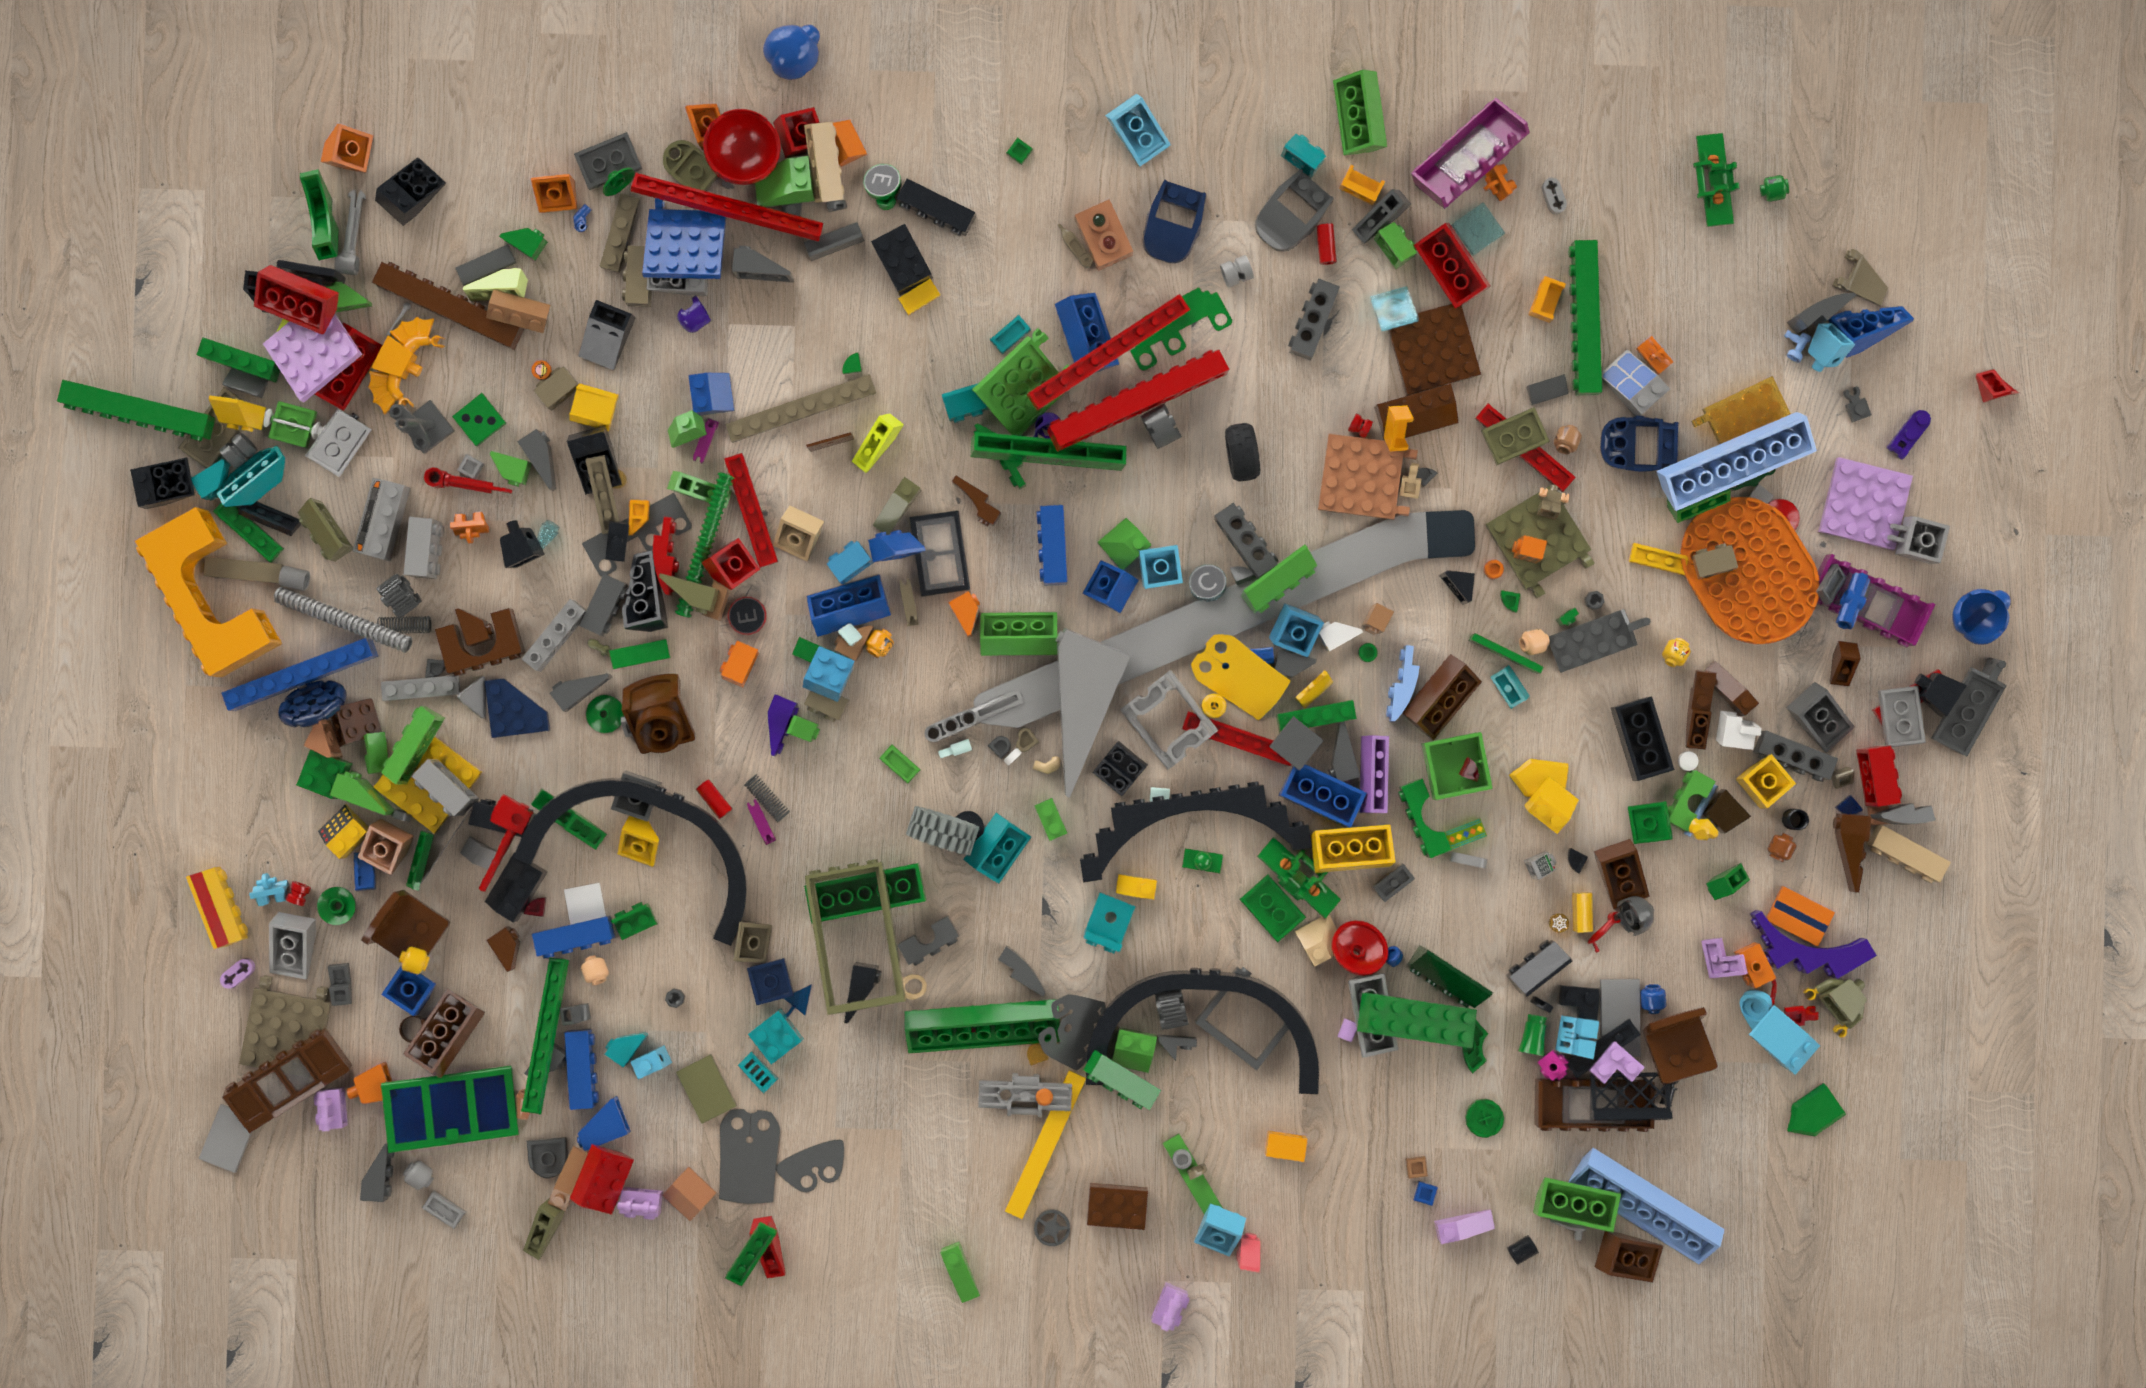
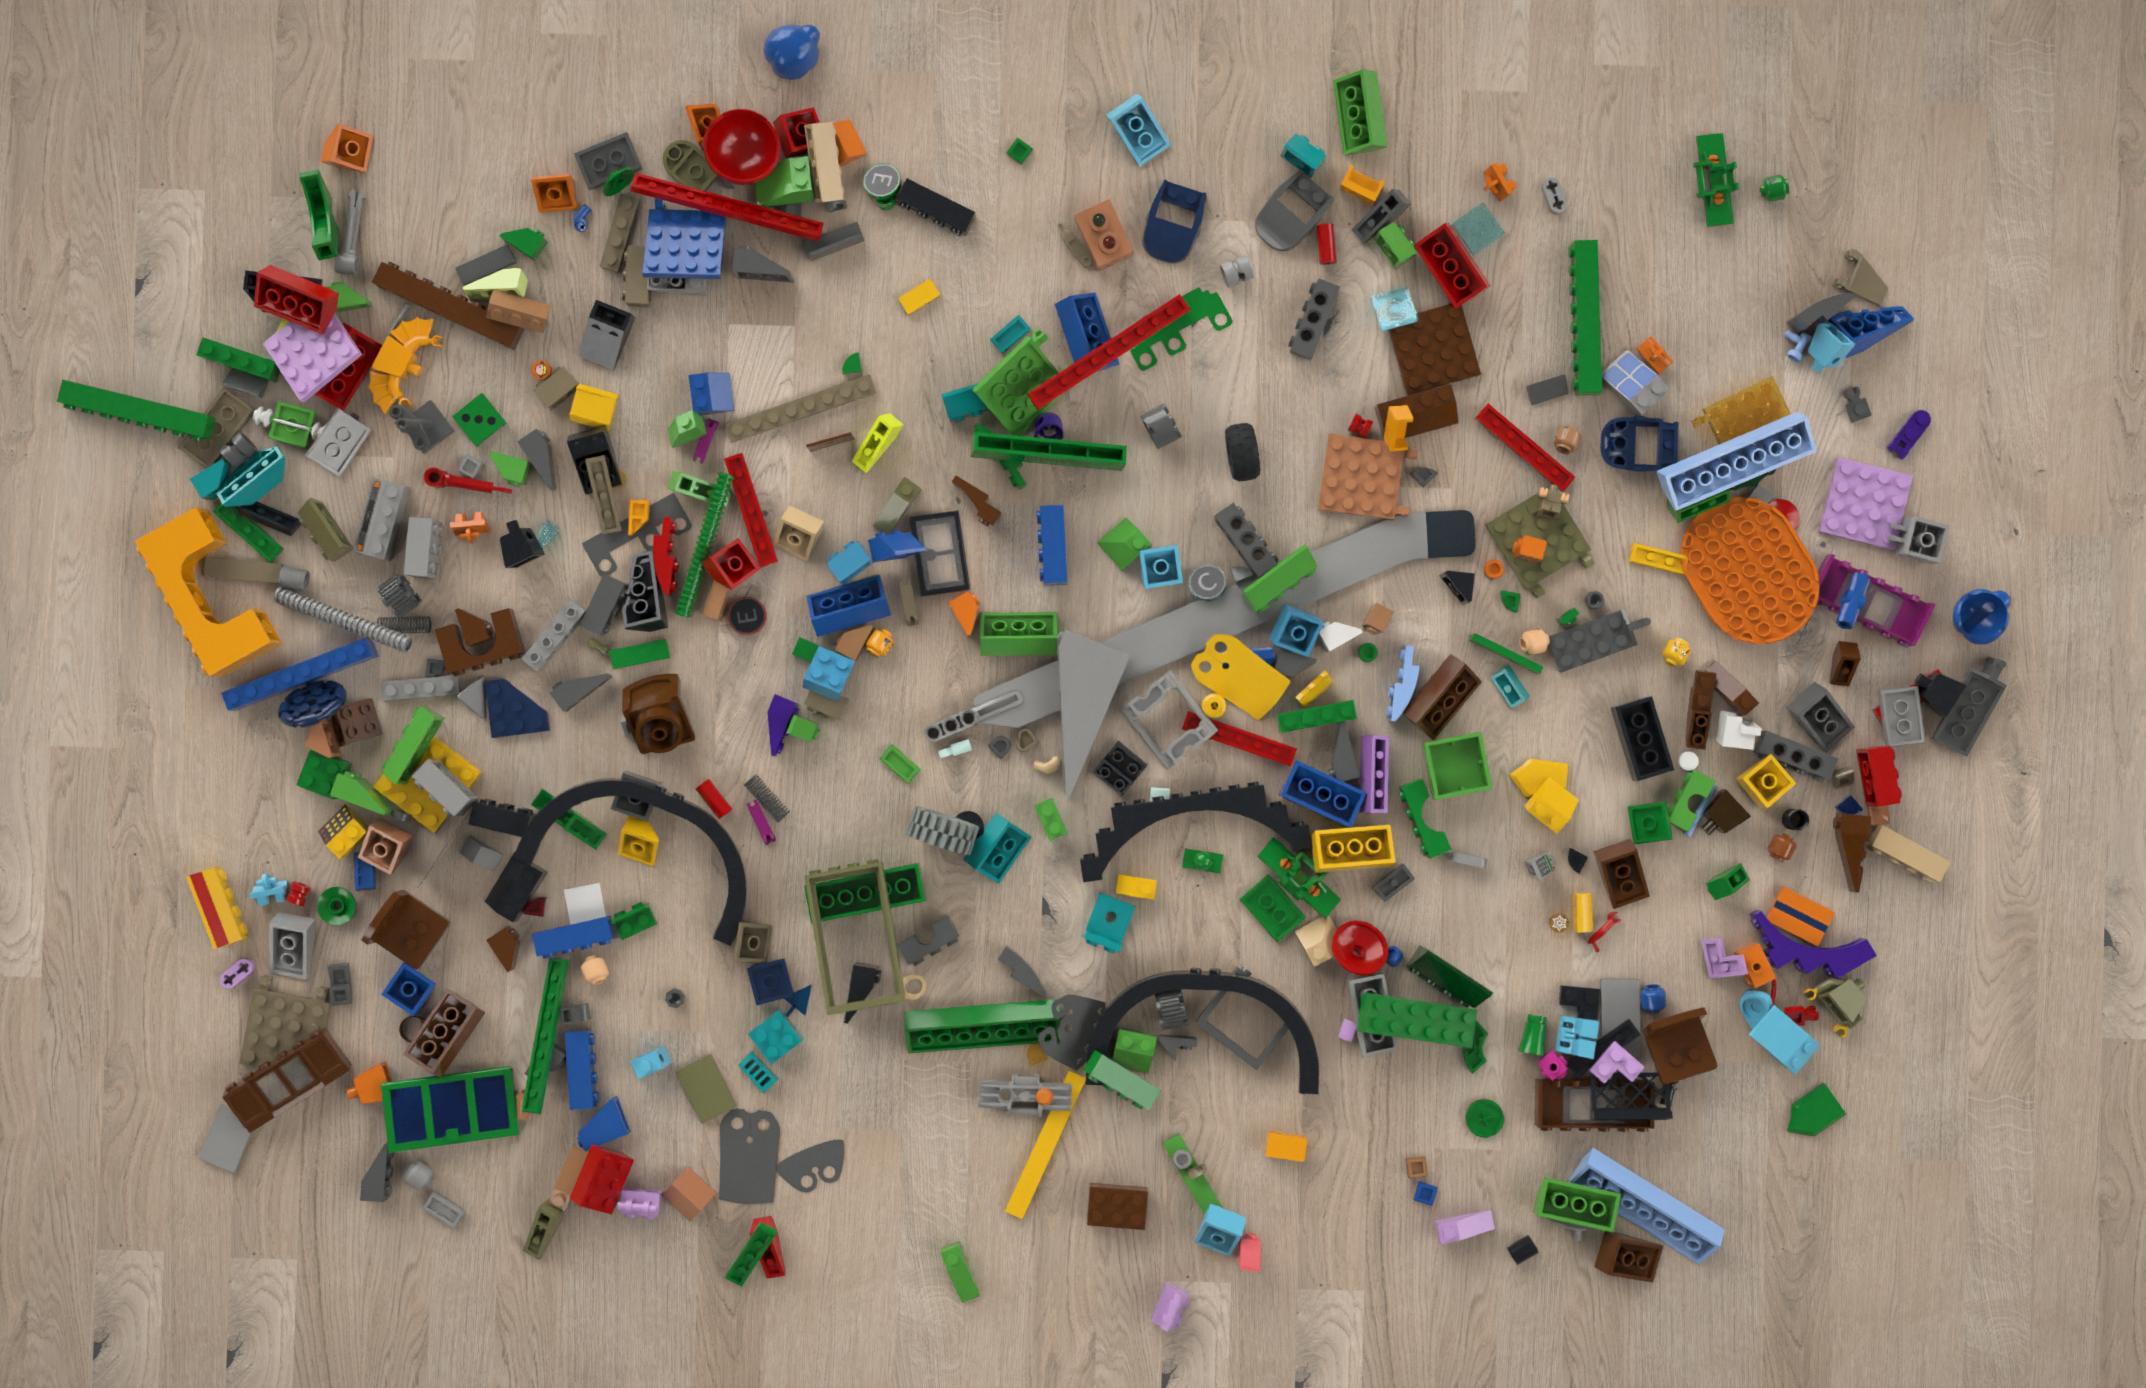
(162, 483): black slope -> none
(238, 413): yellow slope -> none
(311, 271): black tile -> none
(331, 1108): lavender brick -> none
(376, 752): bright green slope -> none
(409, 191): black slope -> none
(414, 960): yellow head -> none
(419, 860): green tile -> none
(515, 818): red piece -> none
(547, 1156): dark grey tile -> none
(614, 714): green dish -> none
(617, 541): black tile -> none
(624, 1047): teal slope -> none
(694, 317): dark purple helmet -> none
(695, 594): olive slope -> none
(739, 663): orange brick -> none
(850, 634): light aqua slope -> none
(902, 259): black brick -> none
(1012, 756): white tile -> none
(1052, 1228): dark grey wheel -> none
(1110, 586): blue slope -> none
(1137, 400): red brick -> none
(1296, 743): dark grey tile -> none
(1410, 484): tan plate -> none
(1465, 833): clear neon green tile -> none
(1469, 770): dark red tile -> none
(1470, 153): magenta window -> none
(1515, 436): olive tile -> none
(1538, 967): slope -> none
(1542, 1004): black tile -> none
(1546, 299): light orange panel -> none
(1636, 914): dark grey cylinder -> none
(1703, 829): yellow rock -> none
(1715, 561): dark tan brick -> none
(1831, 584): dark grey tile -> none
(1905, 814): slope -> none
(1993, 386): red slope -> none

